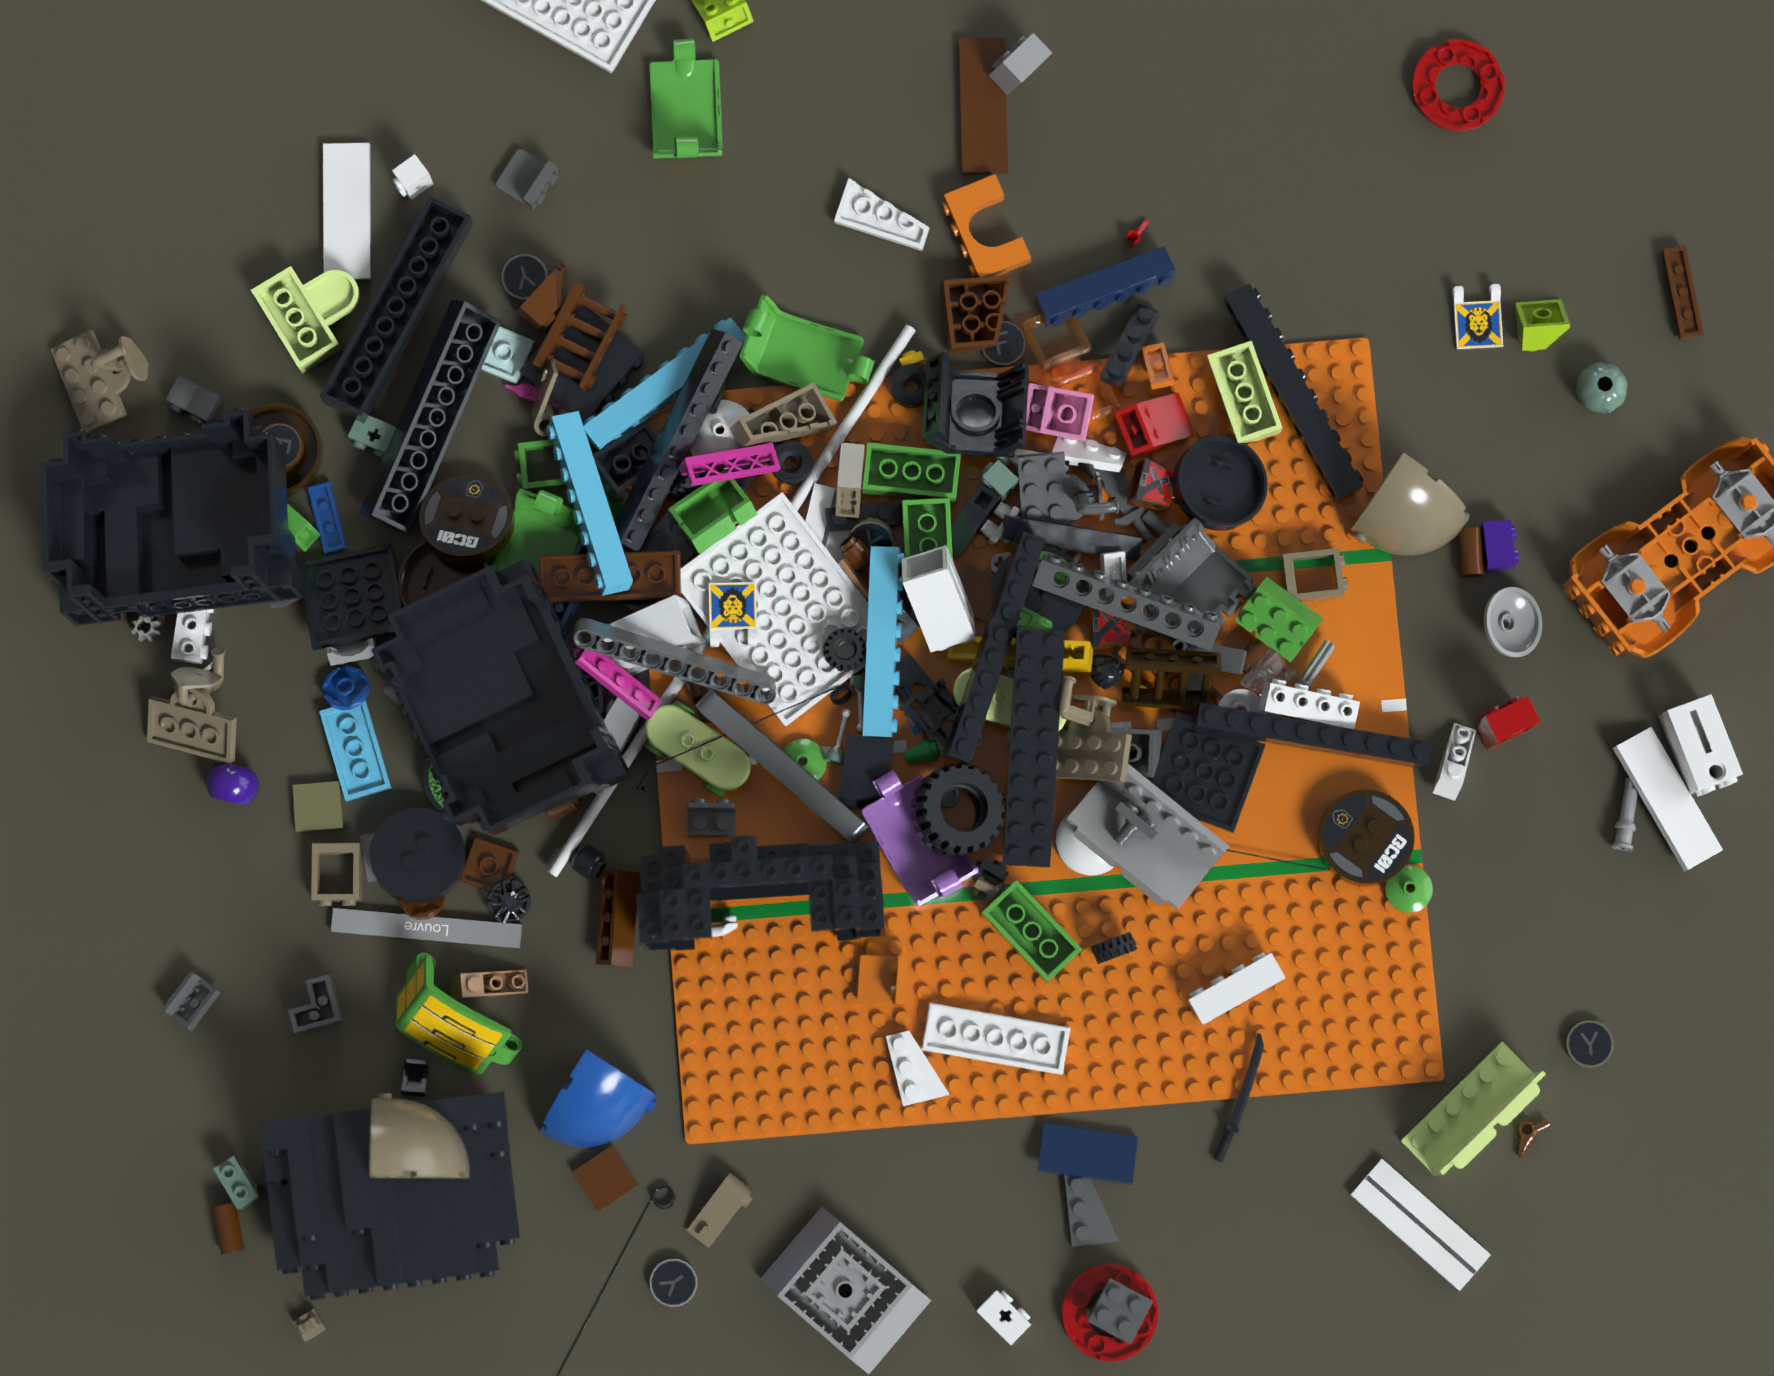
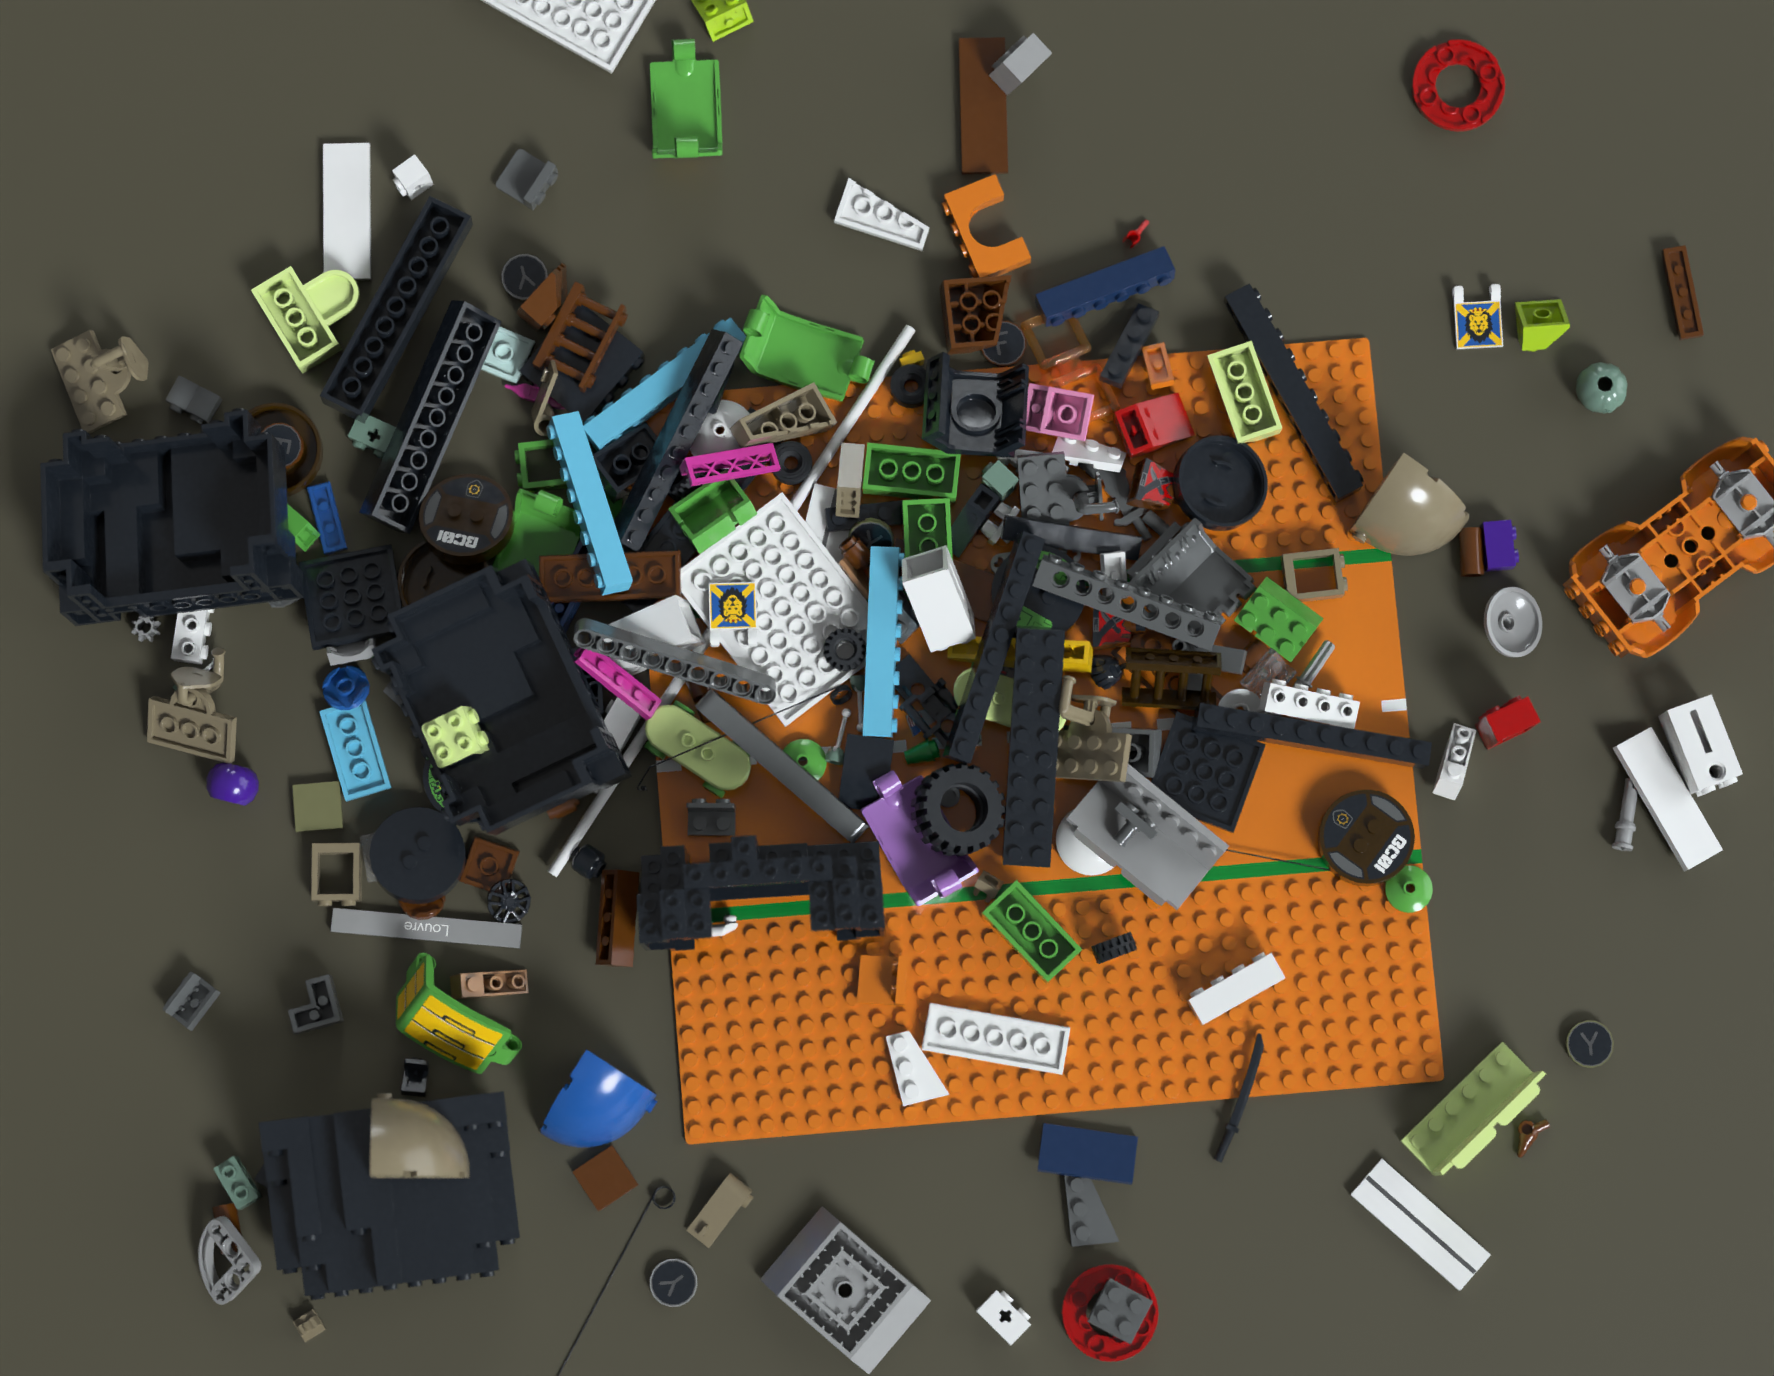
(239, 1260): none -> light grey beam
(455, 736): none -> yellowish green bracket
(996, 869): black bracket -> none

